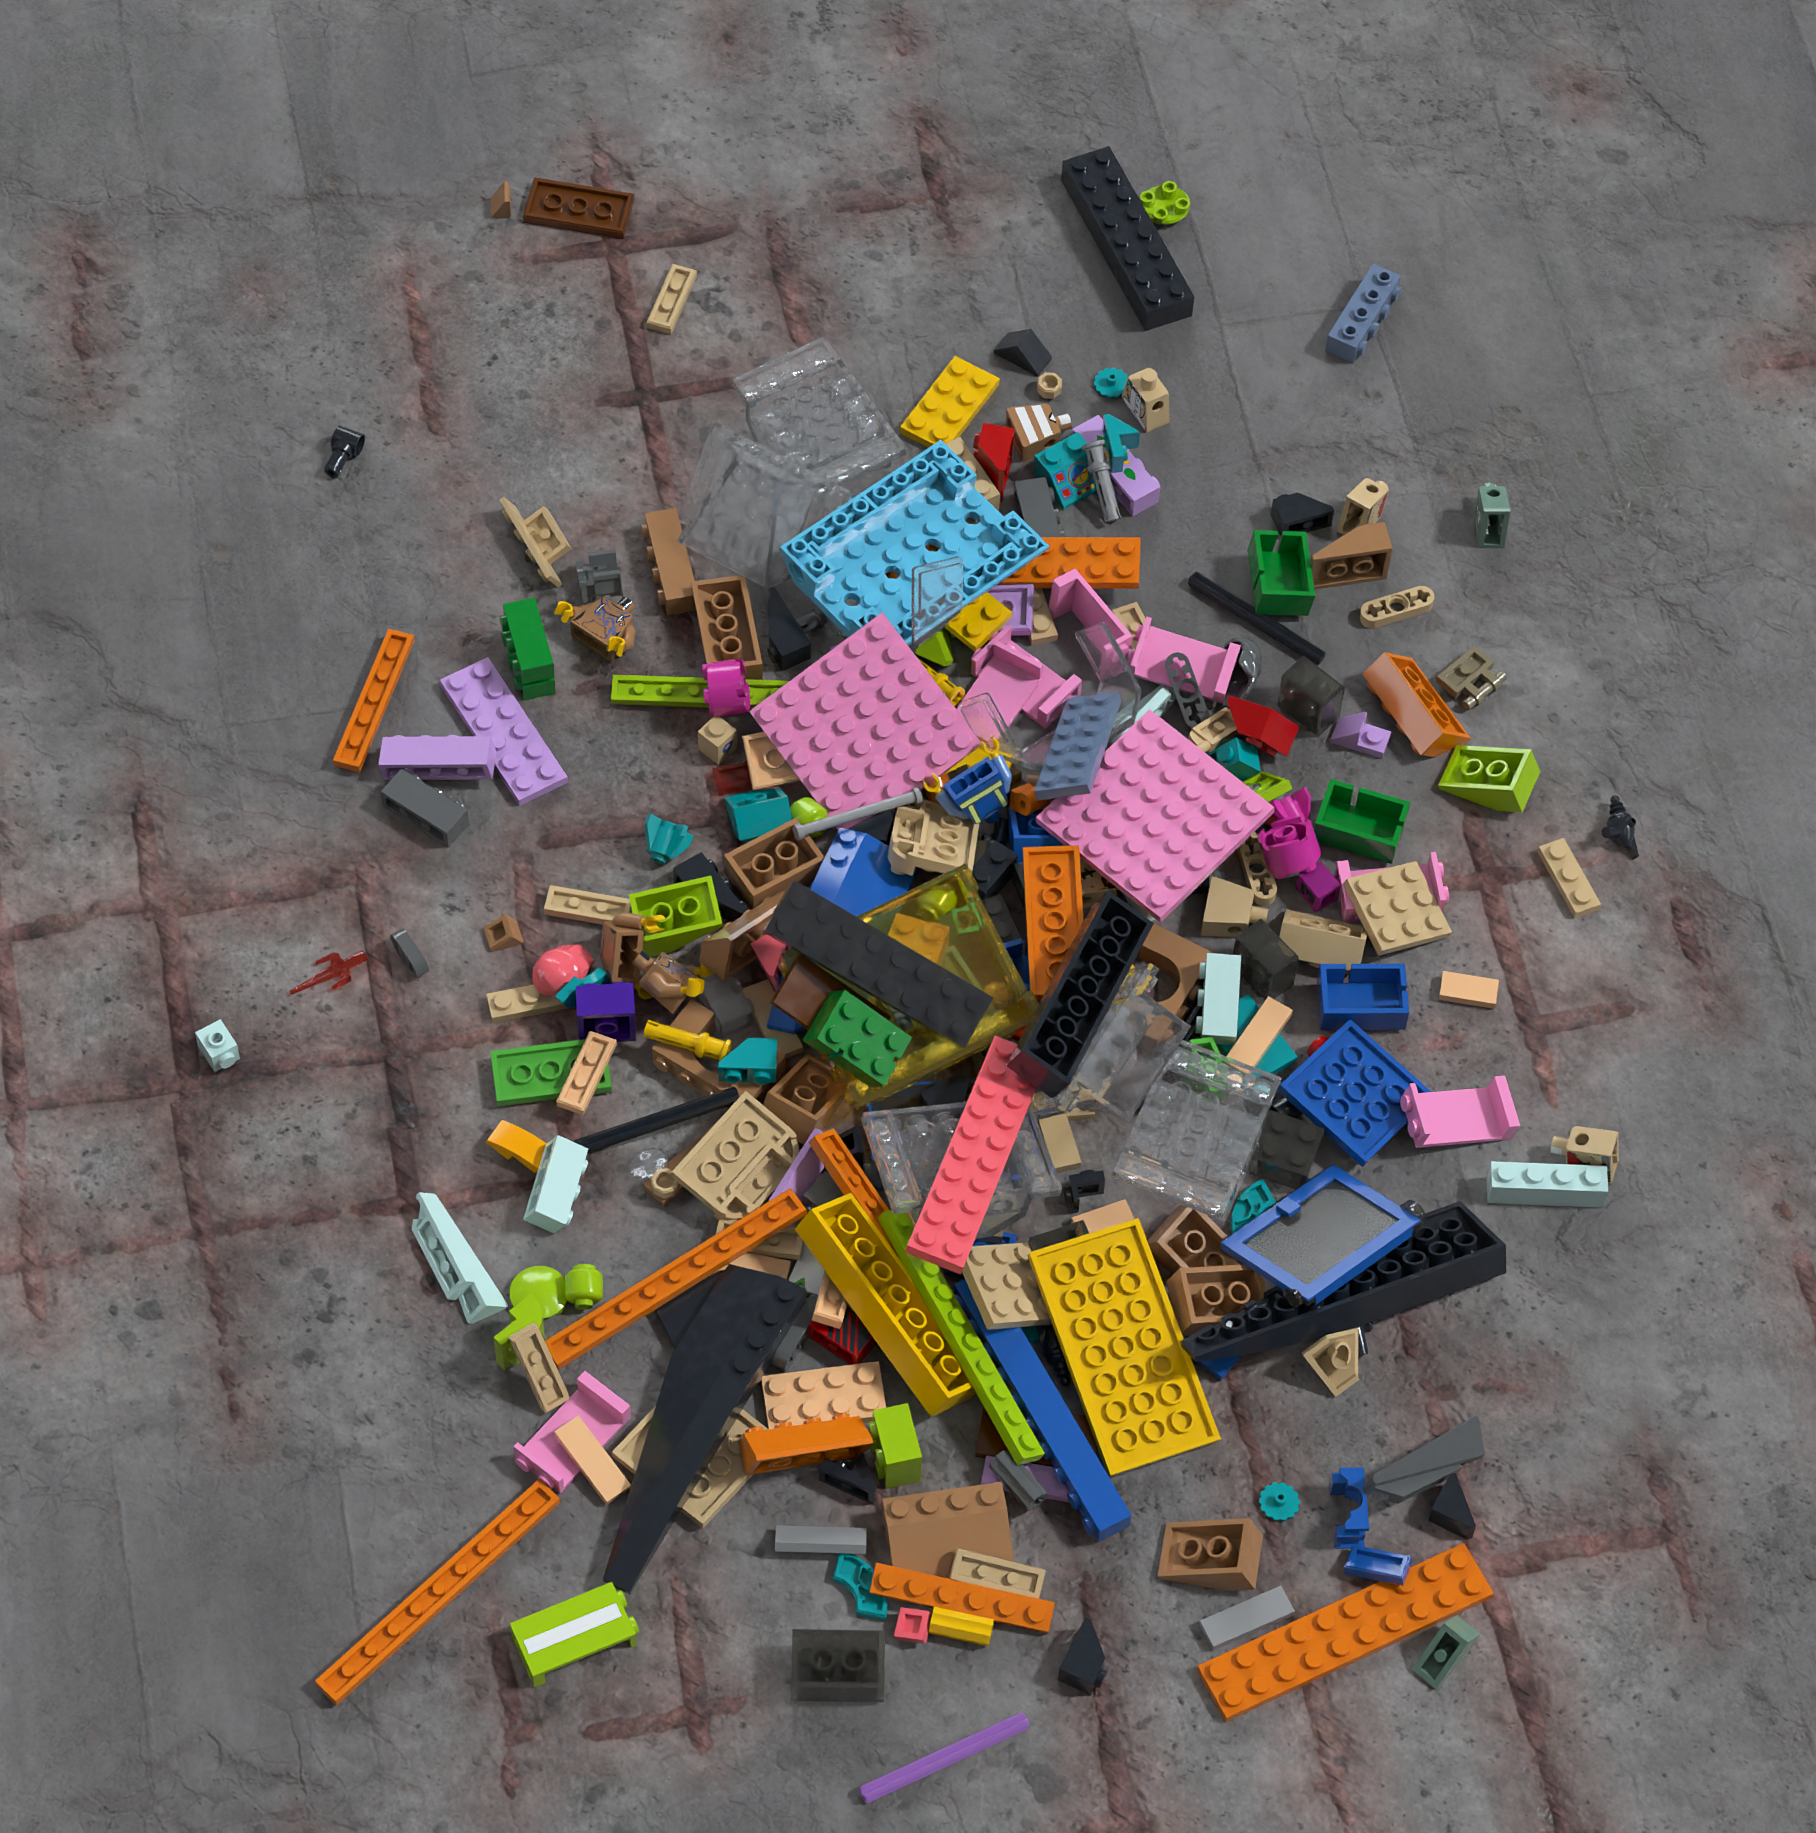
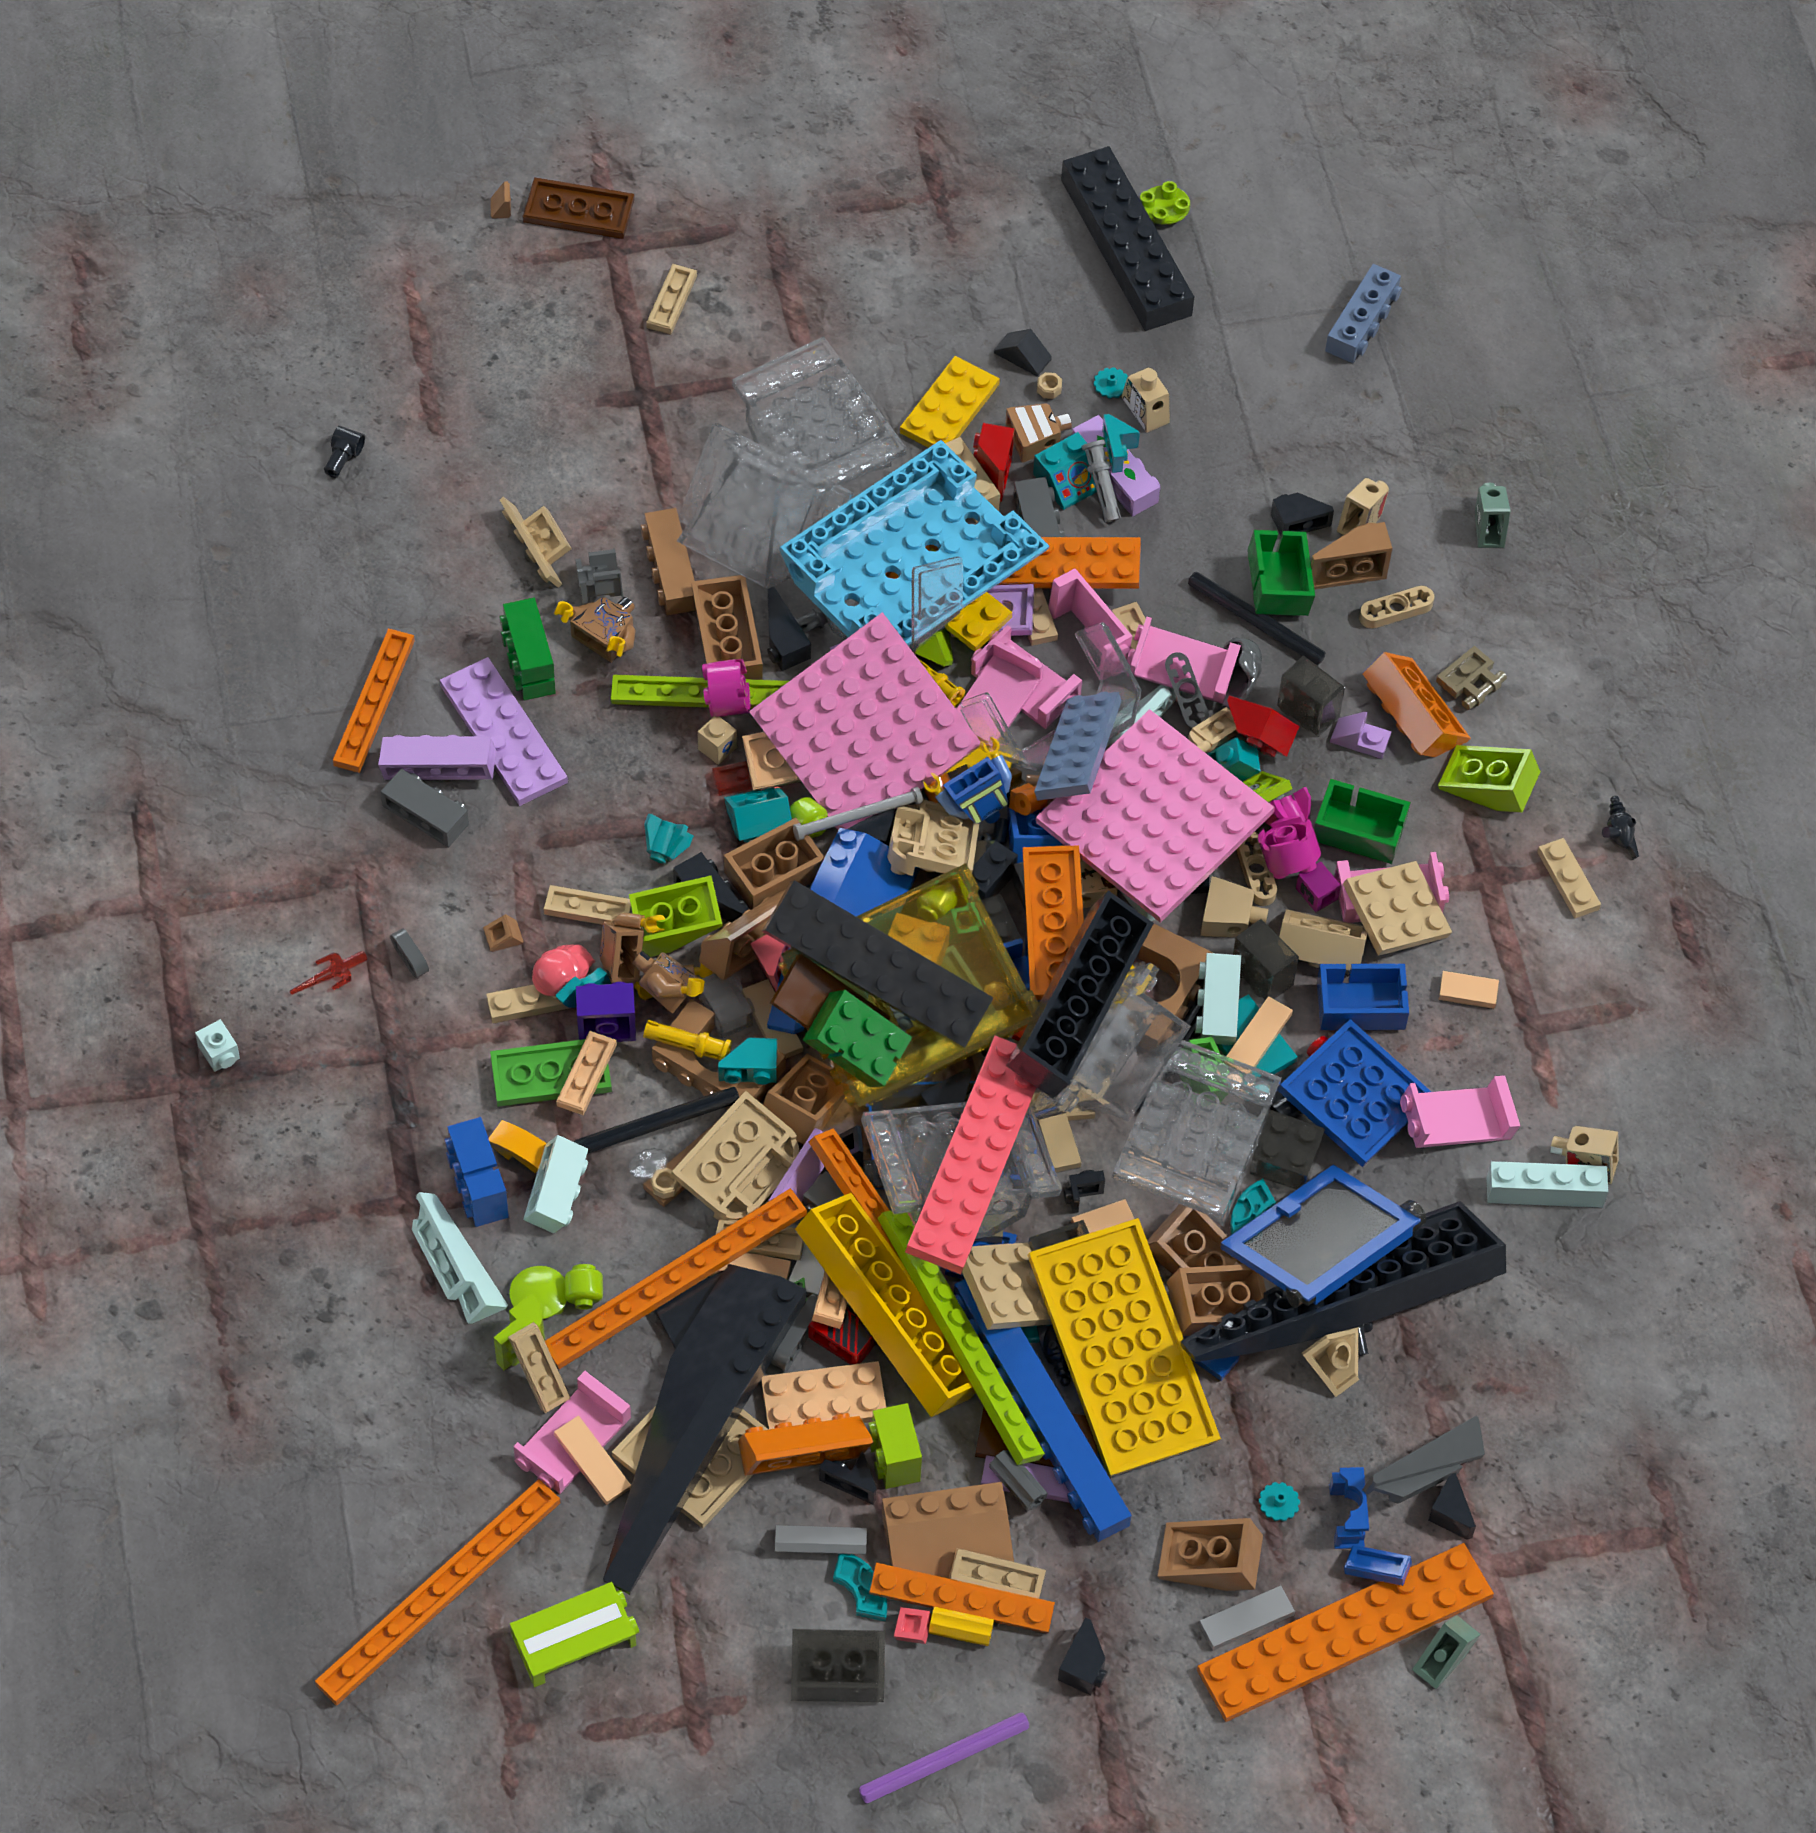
(473, 1164): none -> blue piece

